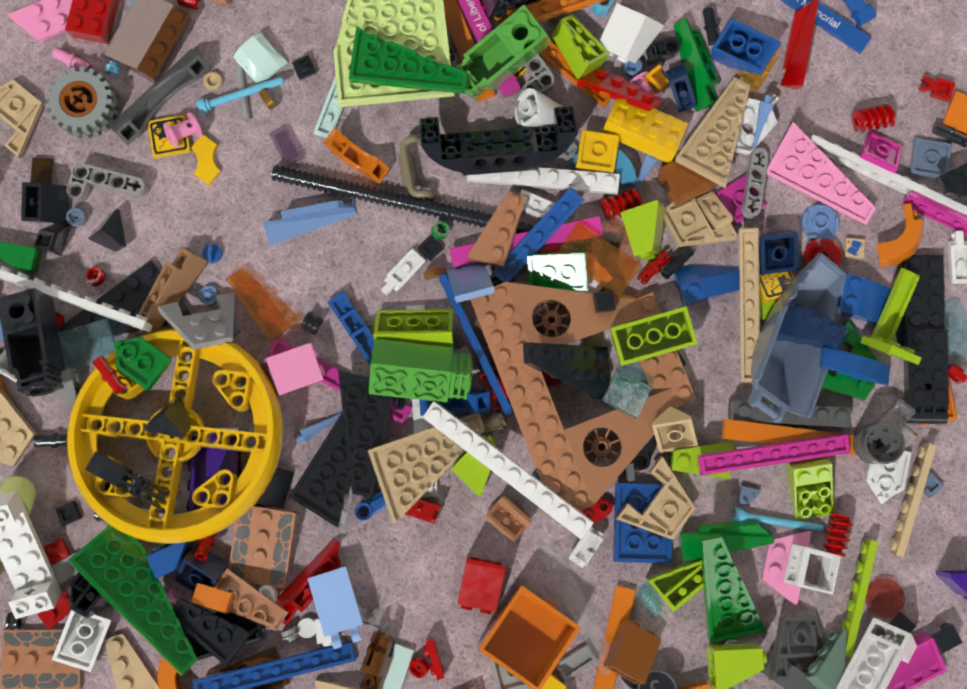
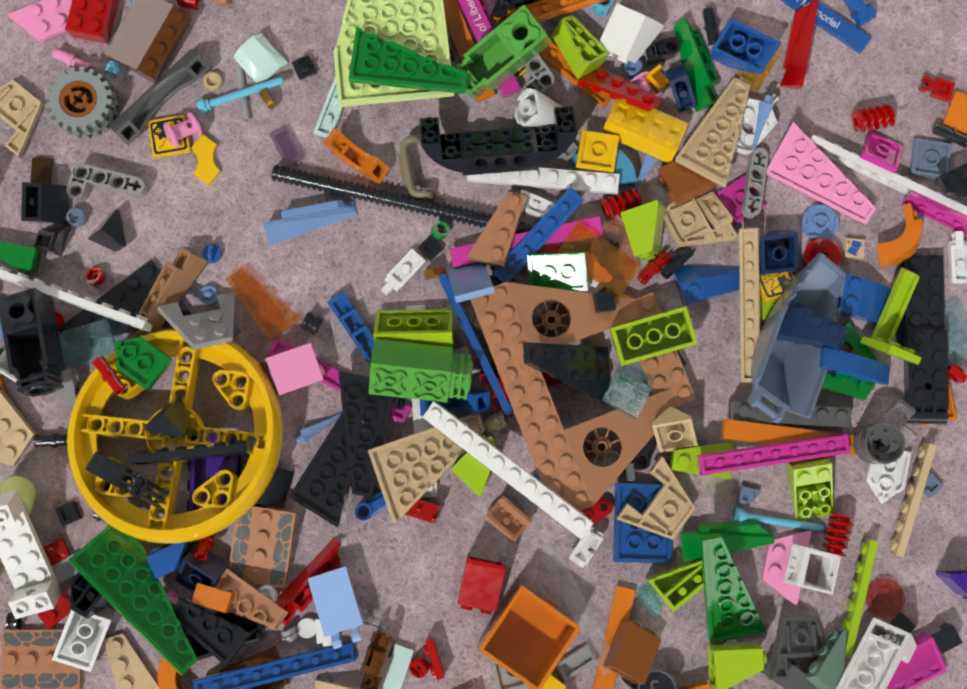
(199, 451): none -> black plate

